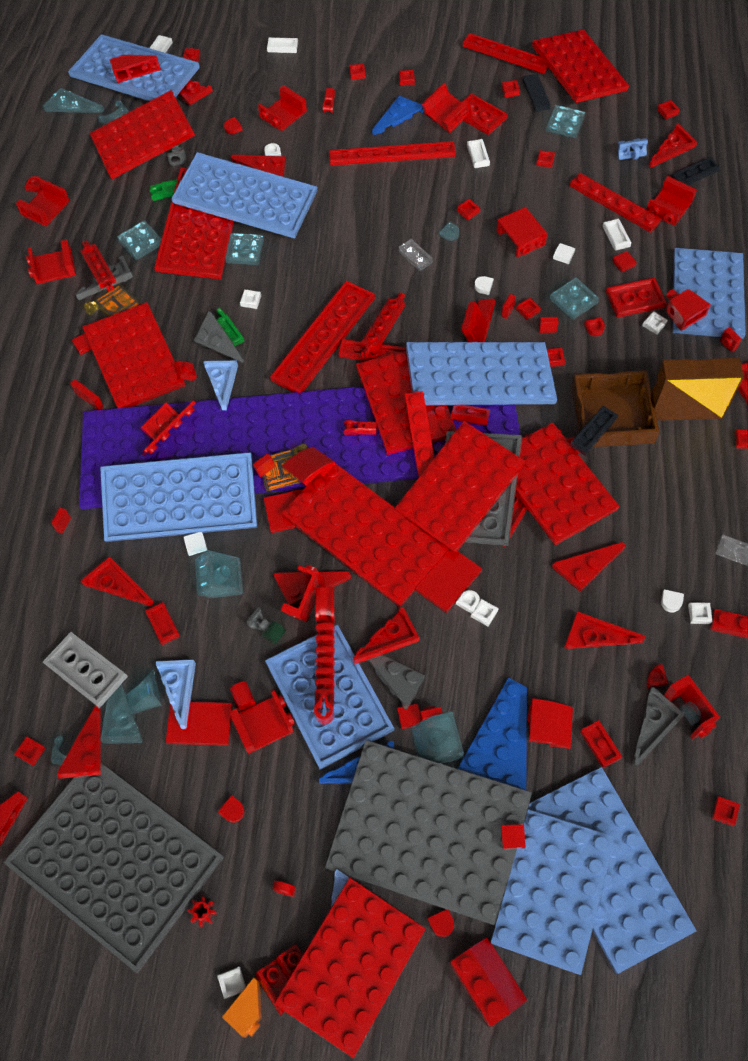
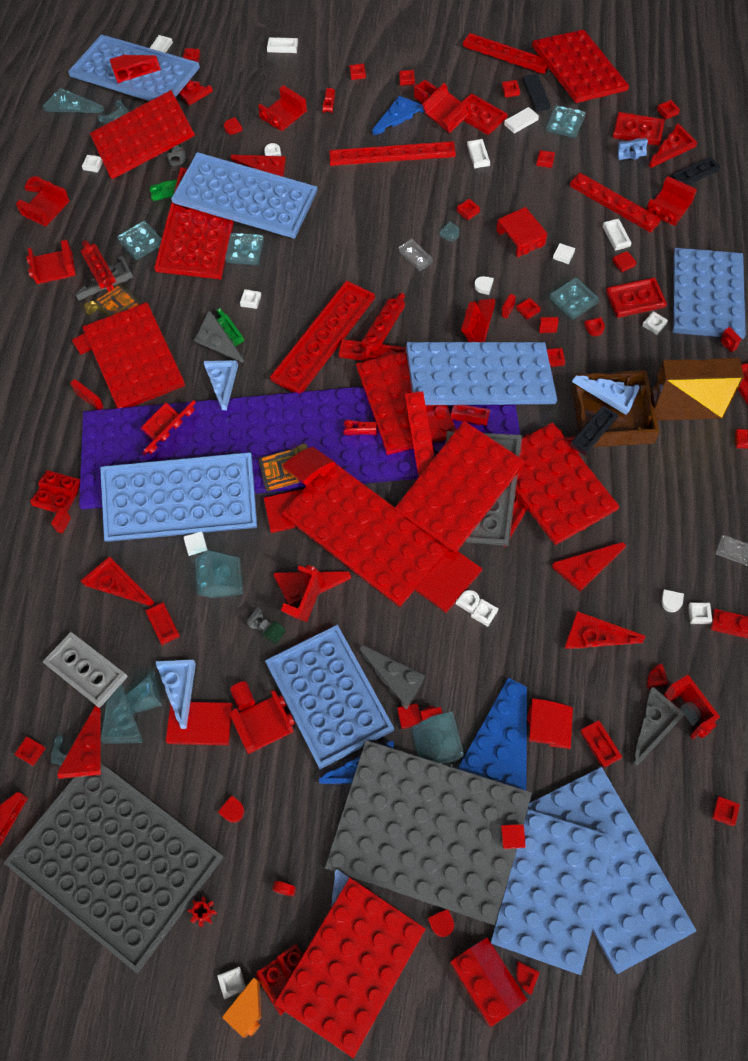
(55, 491): none -> red slope
(92, 163): none -> white tile
(185, 370): red plate -> none
(264, 465): red tile -> none
(325, 654): red piece -> none
(393, 636): red wing -> none
(423, 90): none -> red window
(521, 120): none -> white tile
(526, 977): none -> red tile
(613, 393): none -> light blue wing
(636, 126): none -> red tile
(686, 308): red torso -> none

